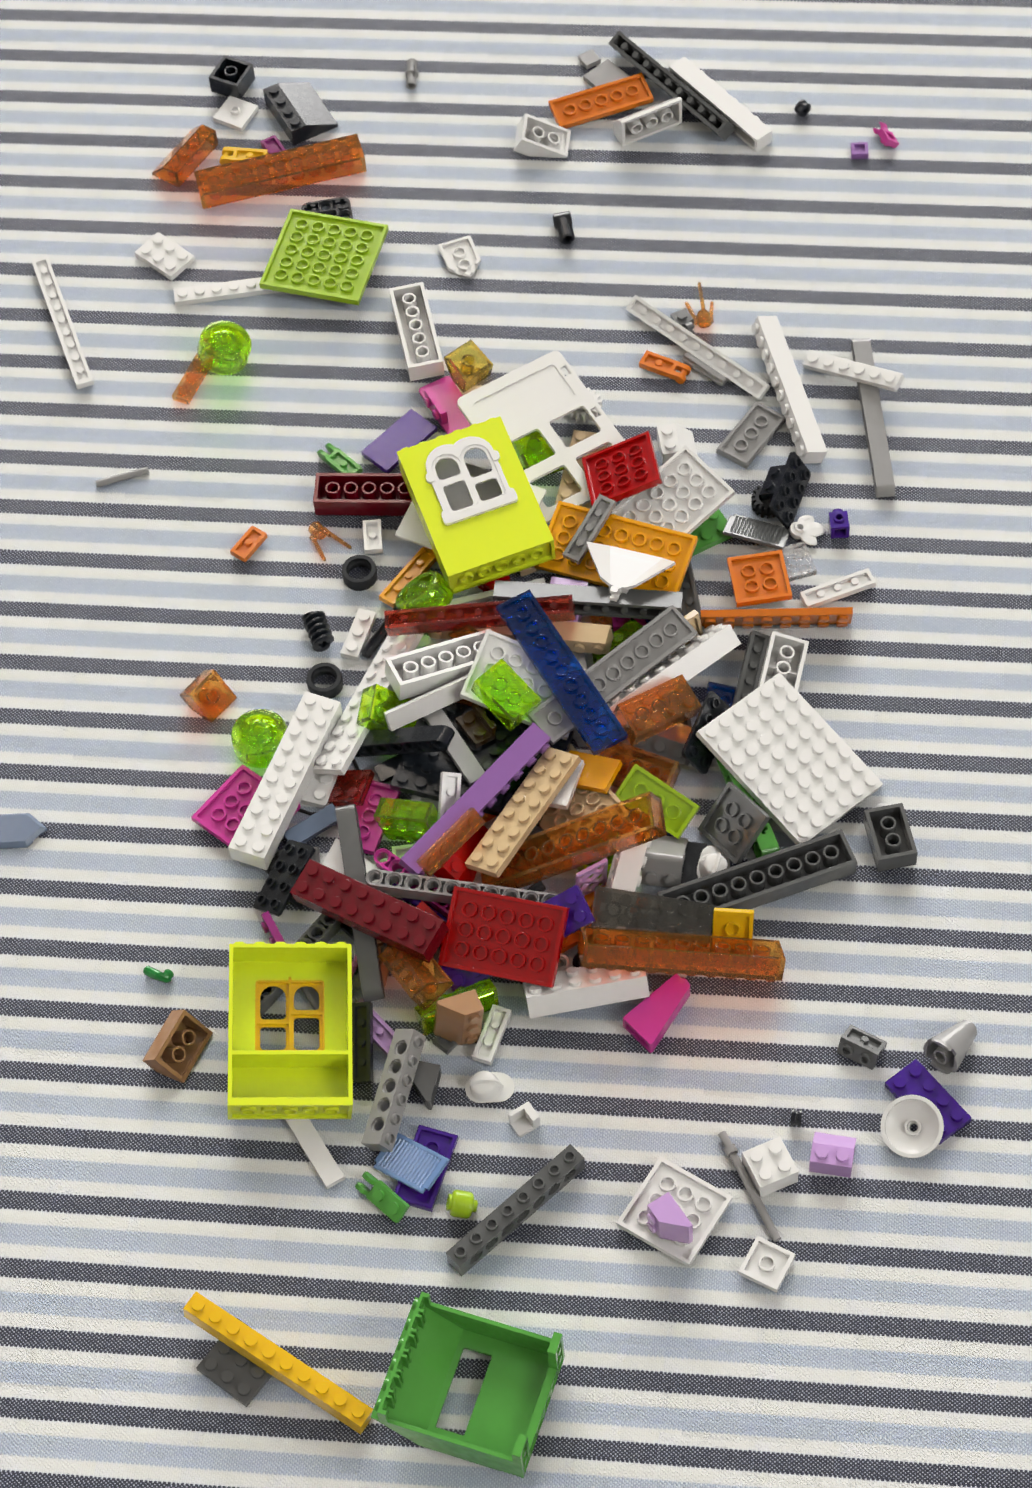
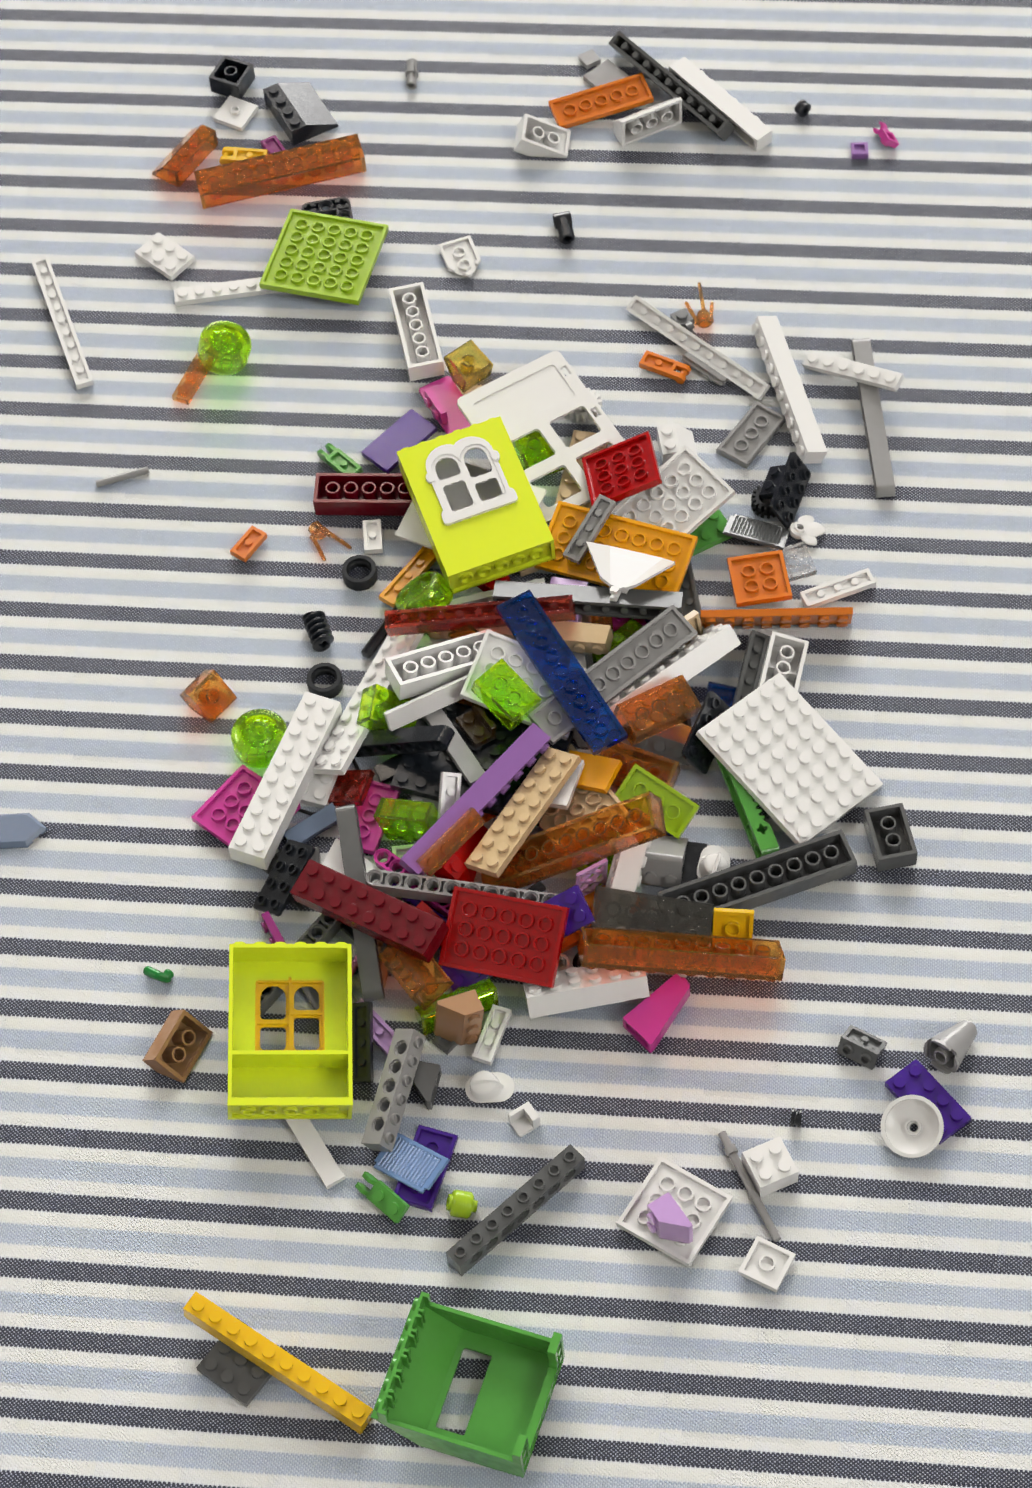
(358, 634): white plate -> none
(734, 823): dark grey plate -> none
(832, 1154): lavender slope -> none
(838, 520): dark purple brick -> none

